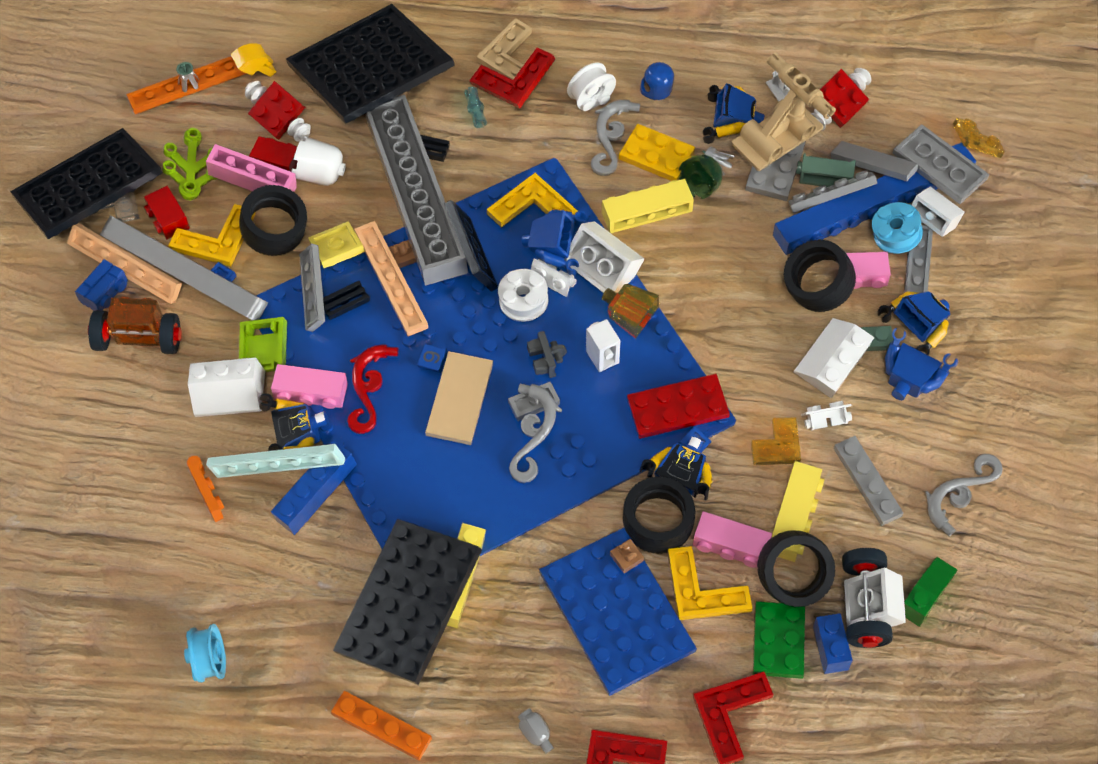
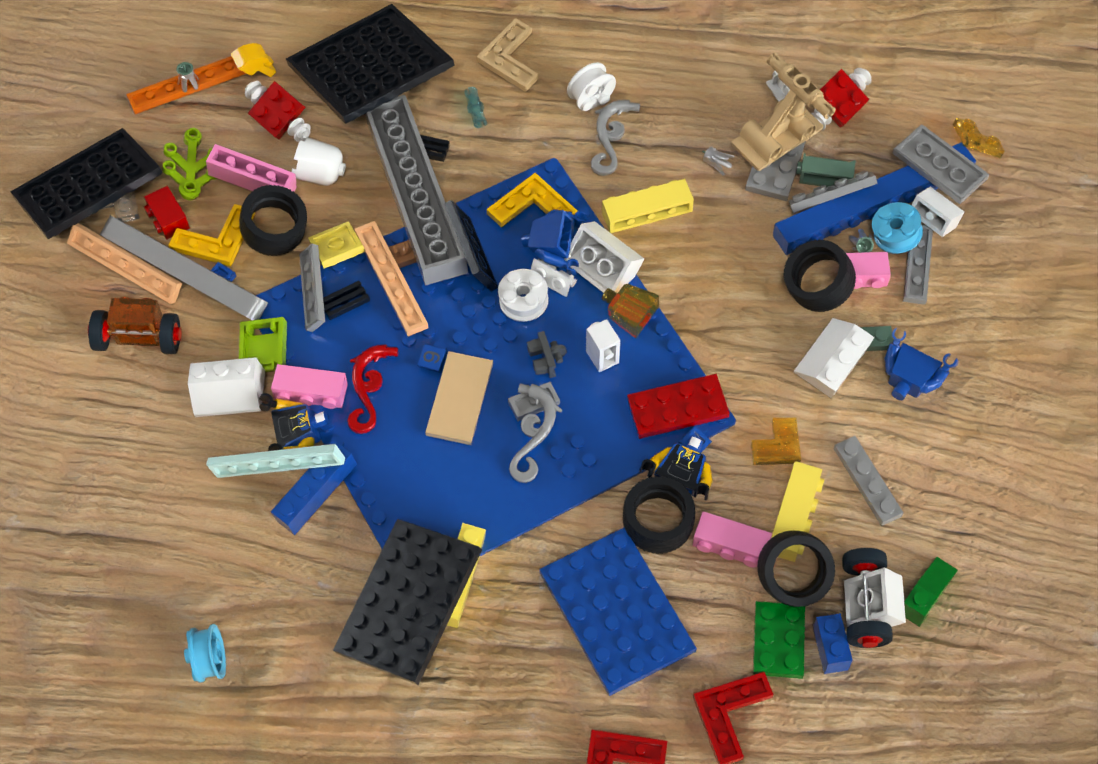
(101, 286): blue brick -> none
(205, 487): orange plate -> none
(275, 153): red brick -> none
(381, 725): orange plate -> none
(516, 90): red plate -> none
(535, 729): light grey plant -> none
(626, 556): medium nougat tile -> none
(655, 152): yellow plate -> none
(660, 80): blue helmet -> none
(692, 602): yellow plate -> none
(702, 175): clear green cylinder -> none
(732, 111): blue torso -> none
(817, 416): white hinge -> none
(862, 243): none -> sand green piece
(875, 161): light grey tile -> none
(922, 315): blue torso -> none
(960, 485): light grey plant -> none

